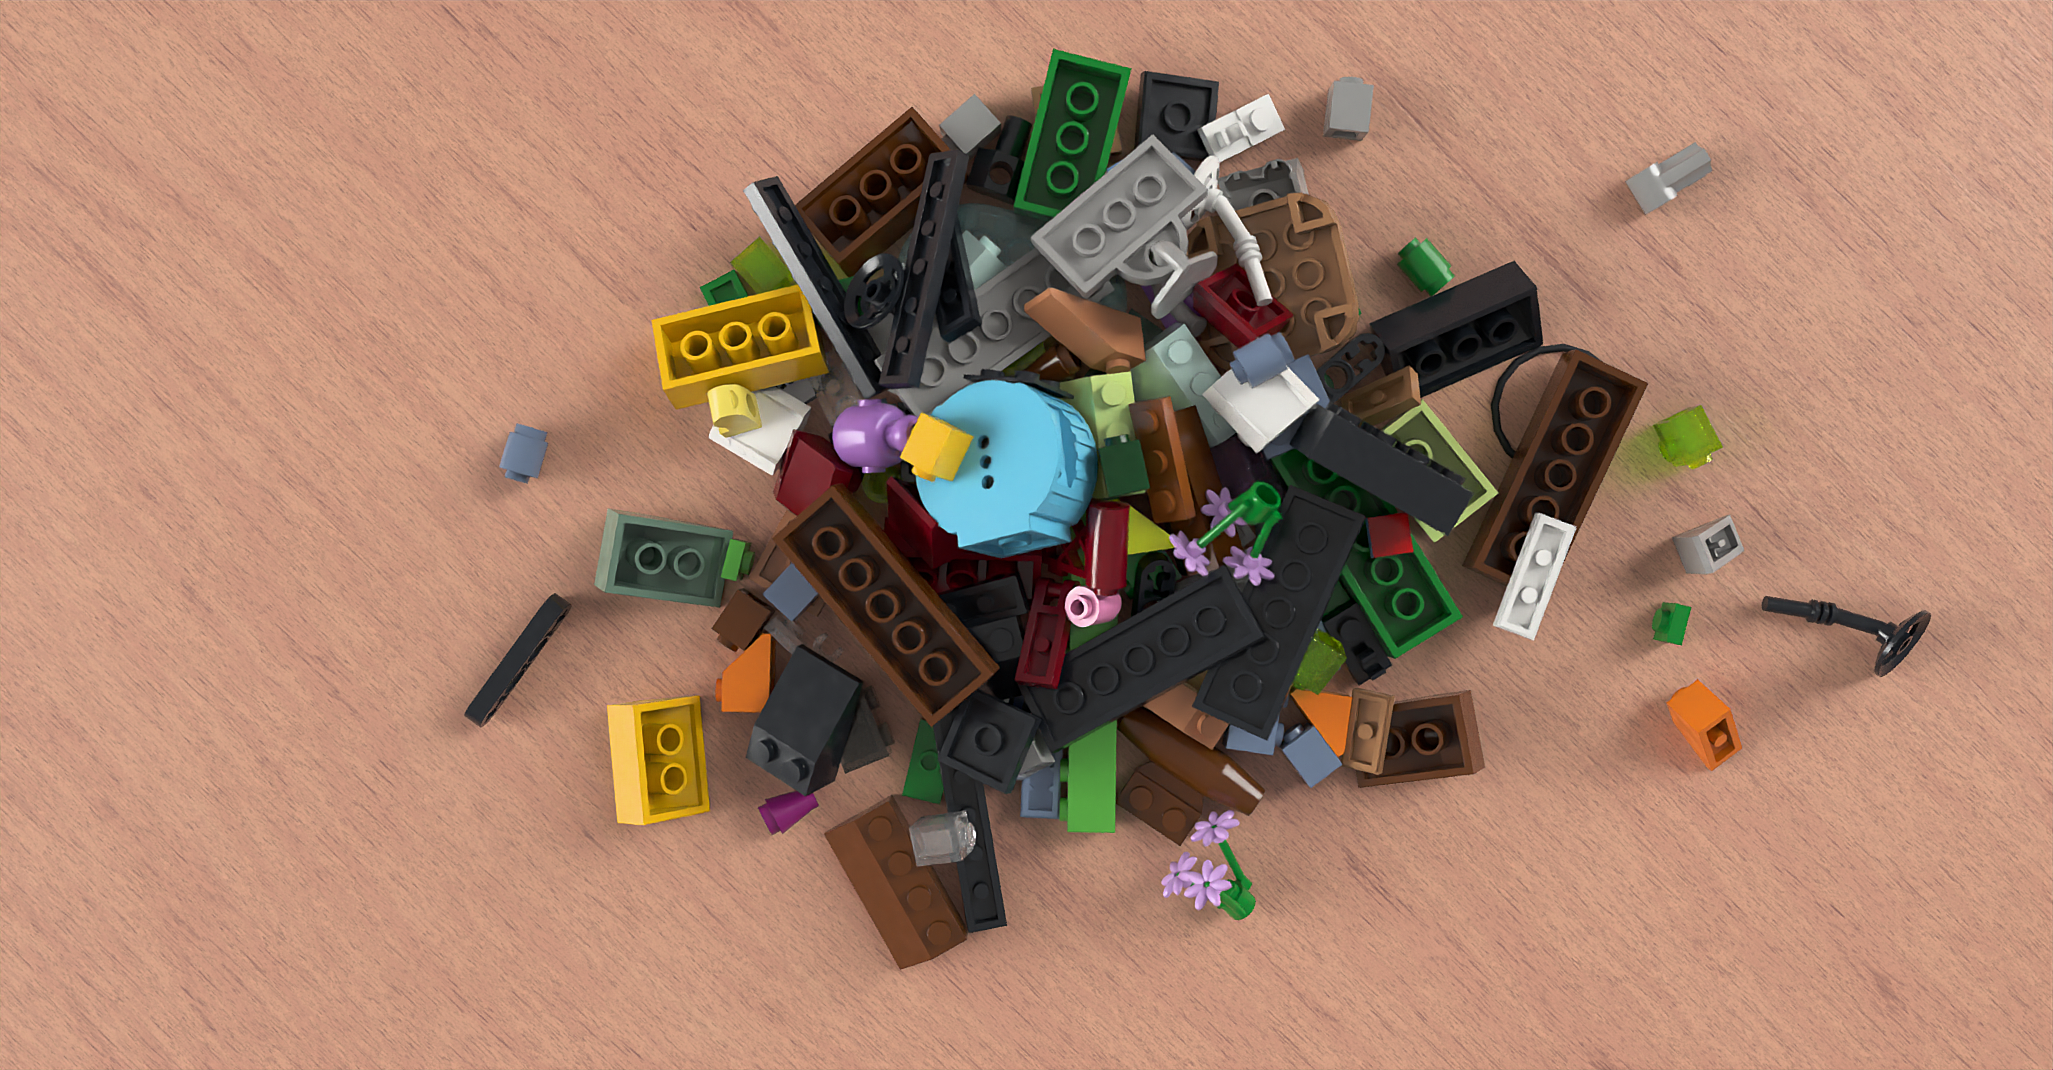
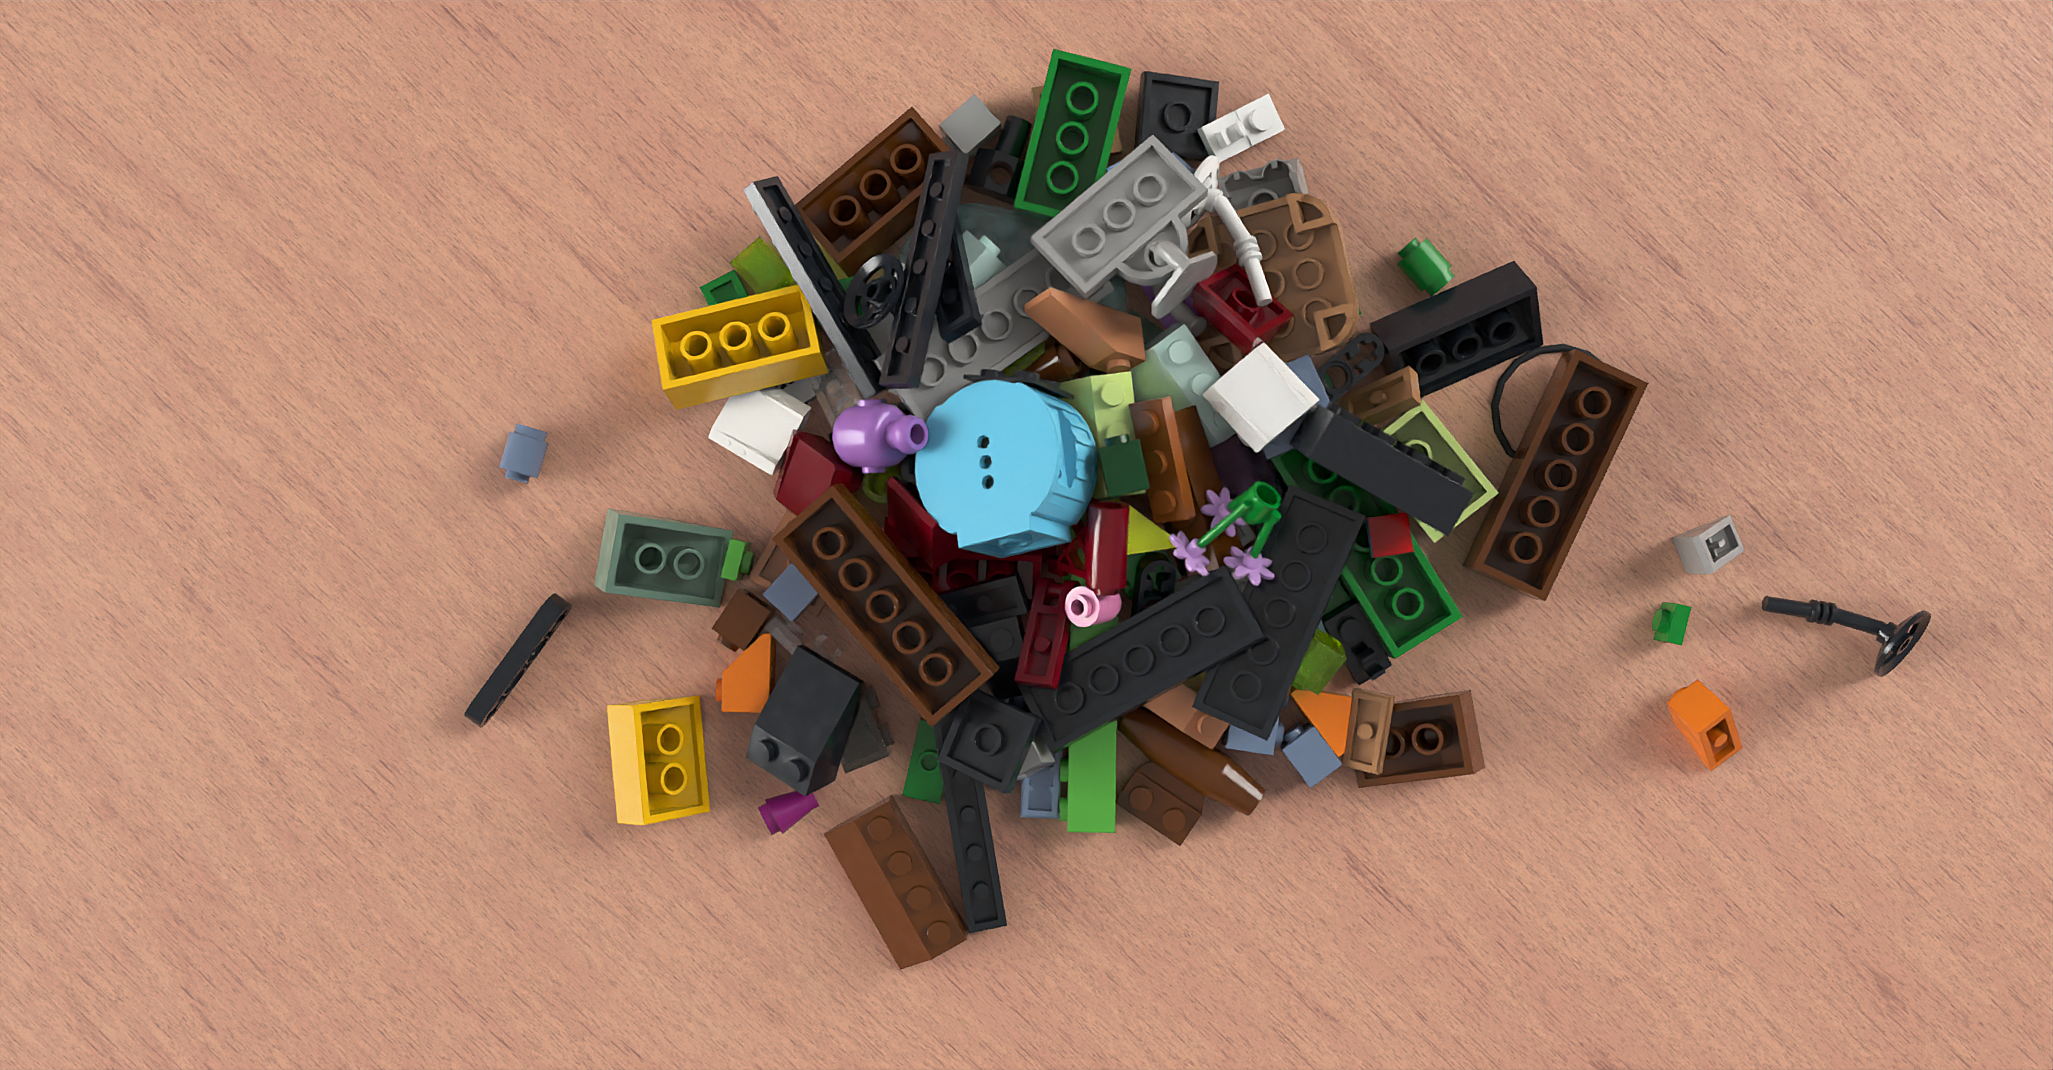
(733, 409): light yellow leg -> none
(935, 448): yellow brick -> none
(942, 838): clear brick -> none
(1224, 894): lavender plant -> none
(1261, 359): sand blue brick -> none
(1348, 109): light grey brick -> none
(1534, 576): white tile -> none
(1662, 181): light grey piece -> none
(1687, 438): clear neon green brick -> none

